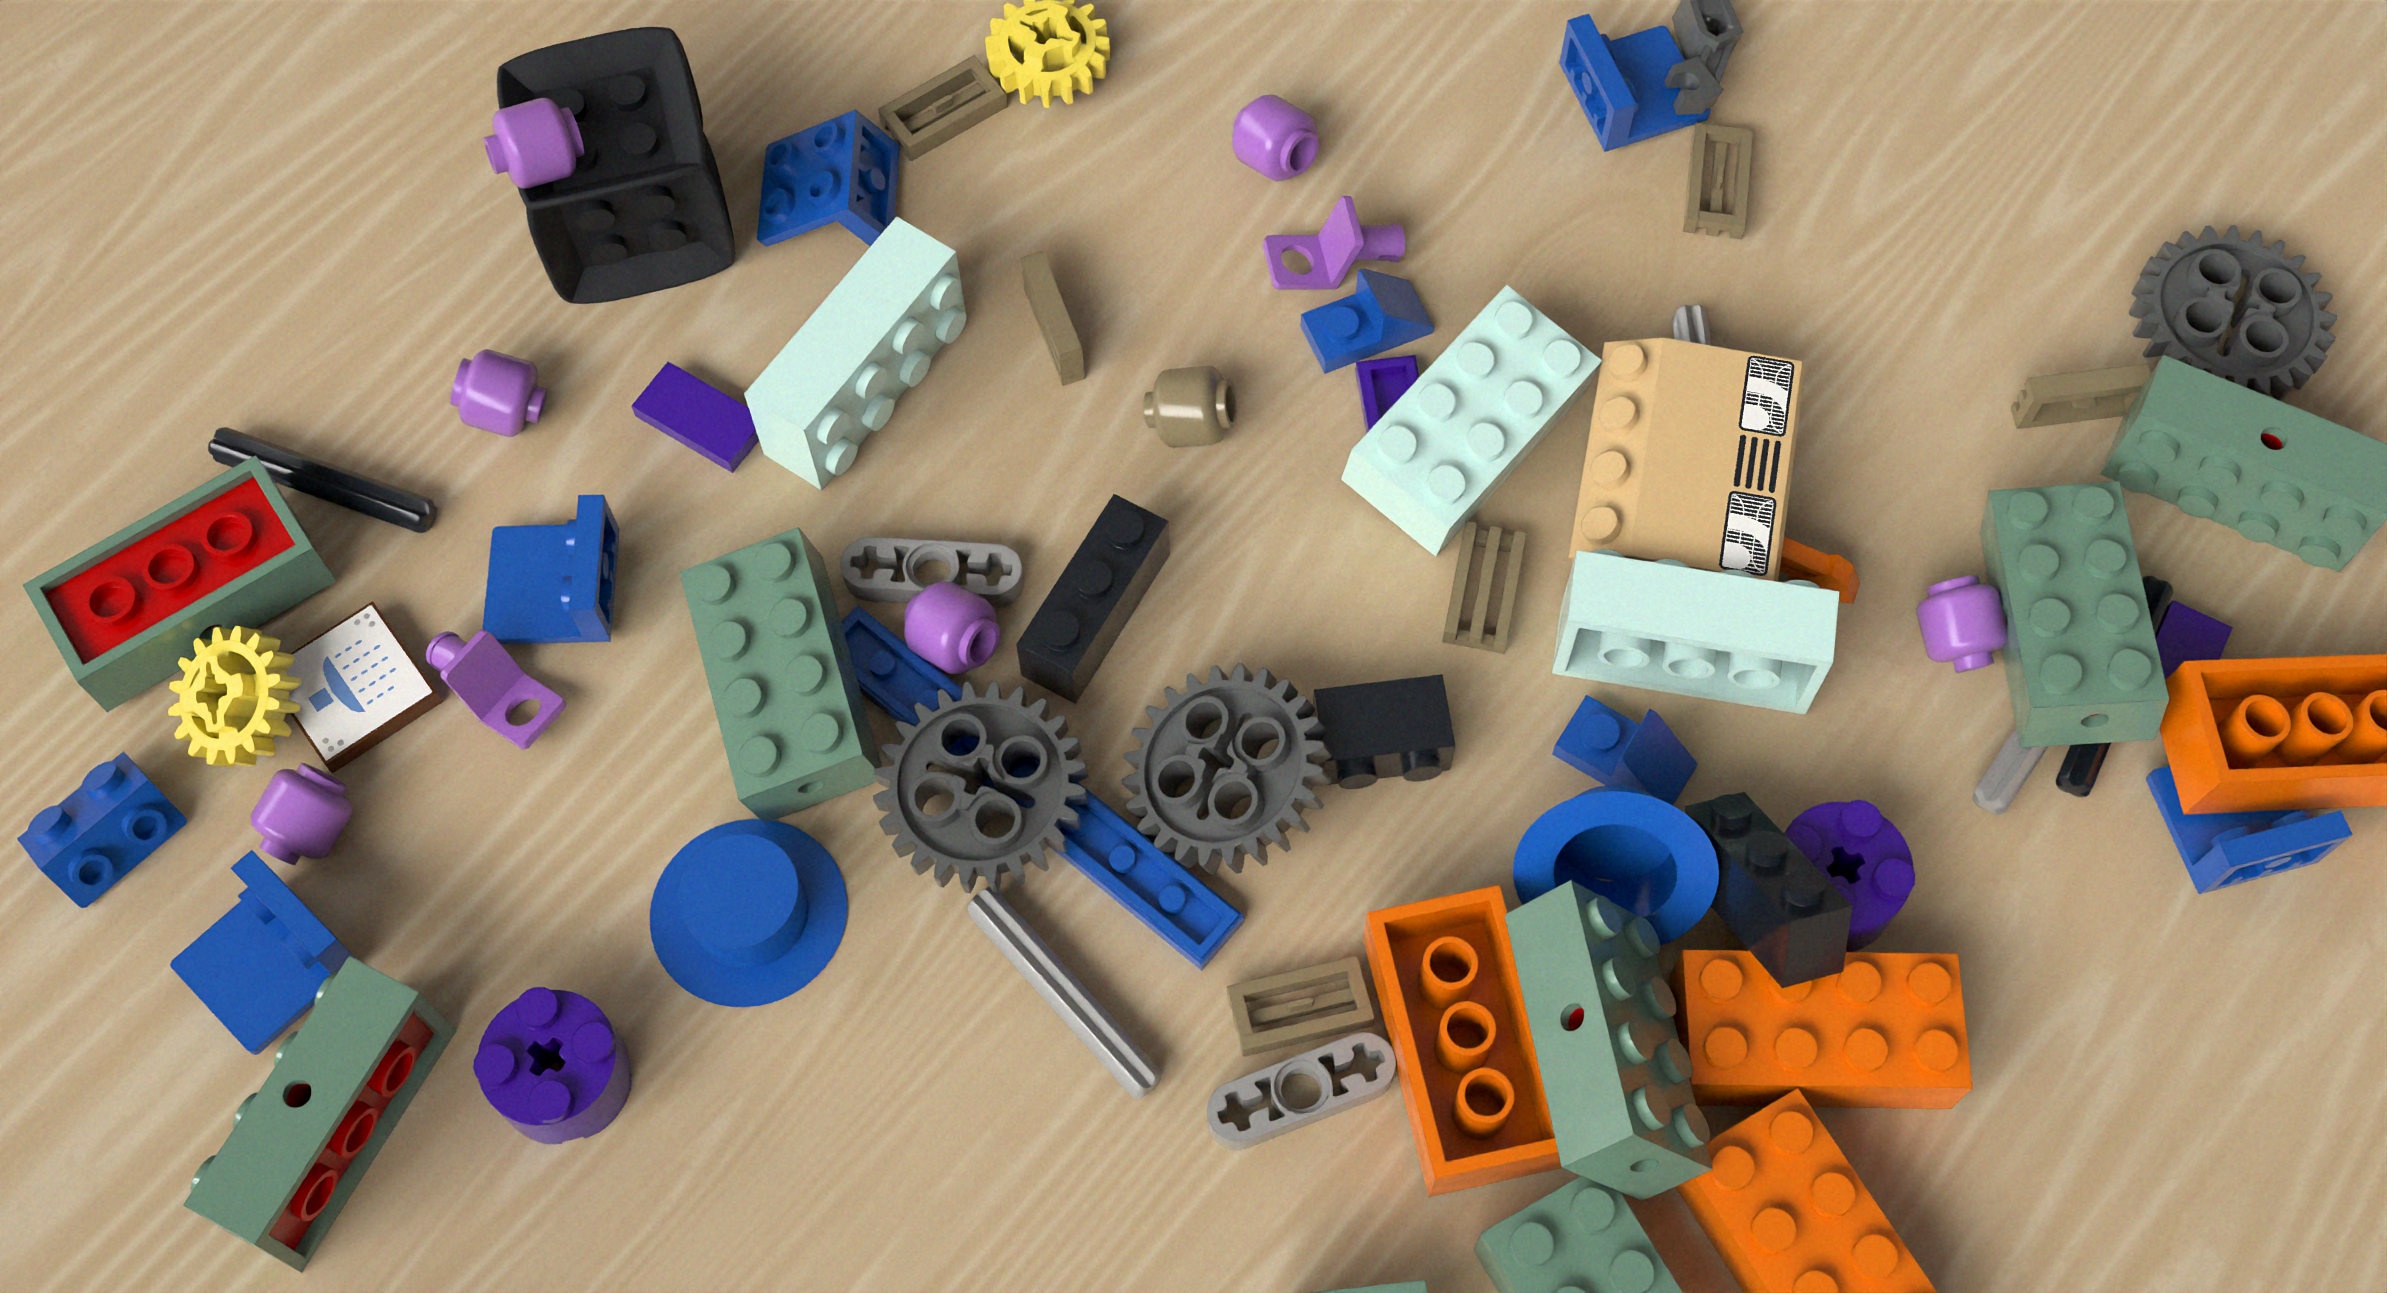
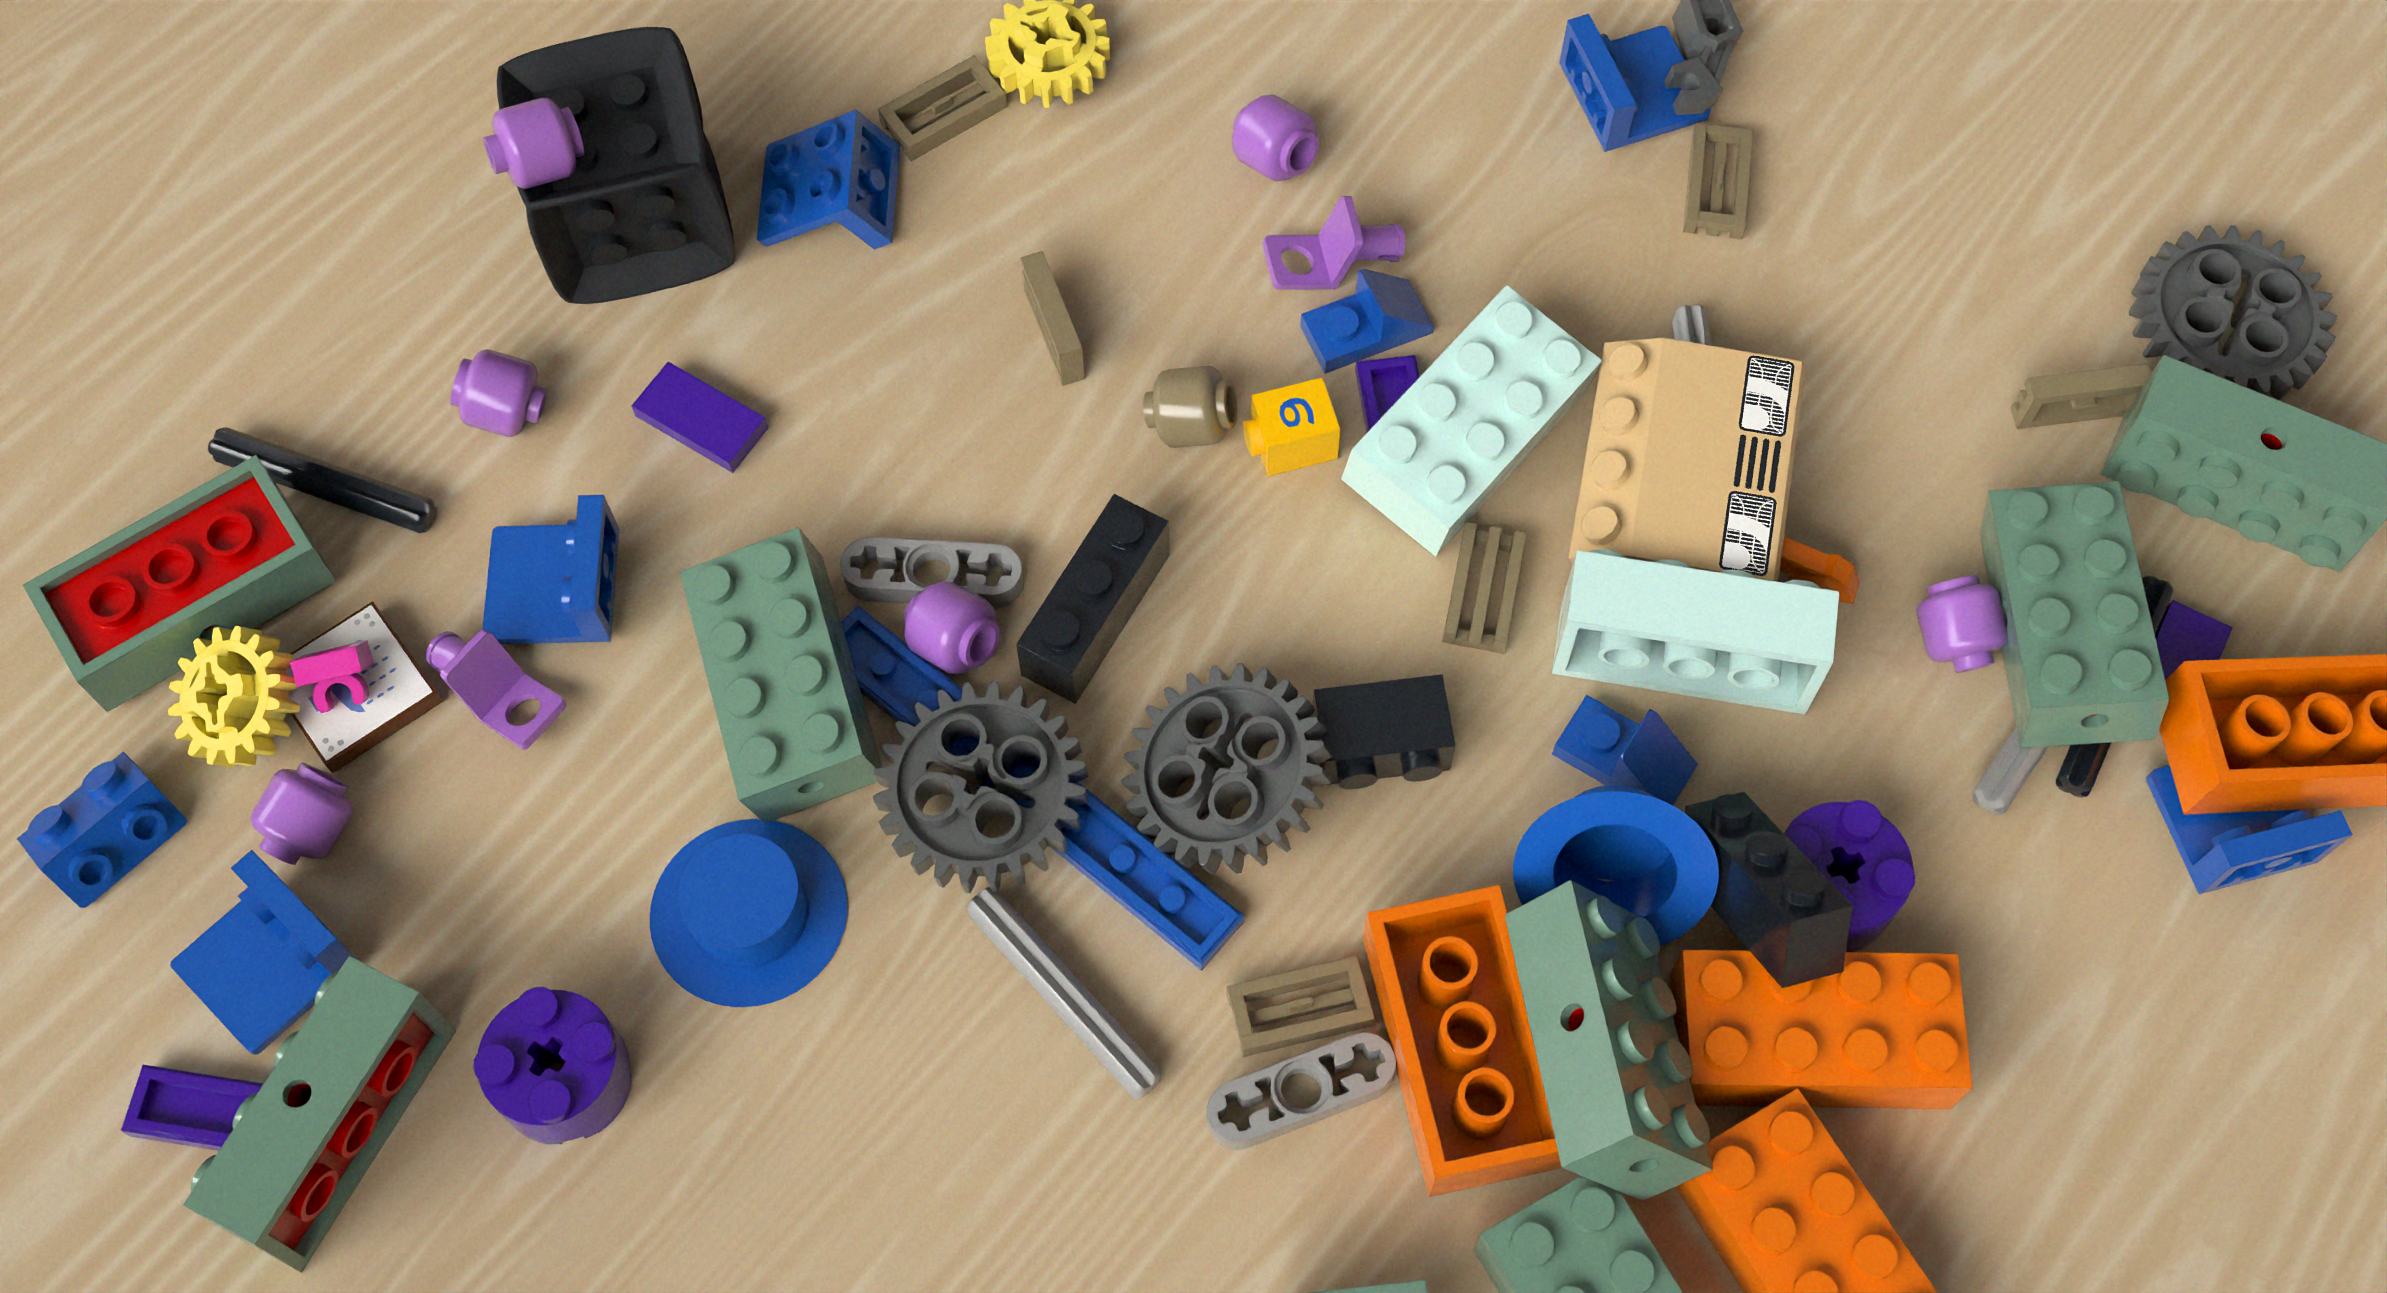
(185, 1107): none -> dark purple tile
(332, 667): none -> dark pink tile
(858, 354): light aqua brick -> none
(1292, 427): none -> yellow brick

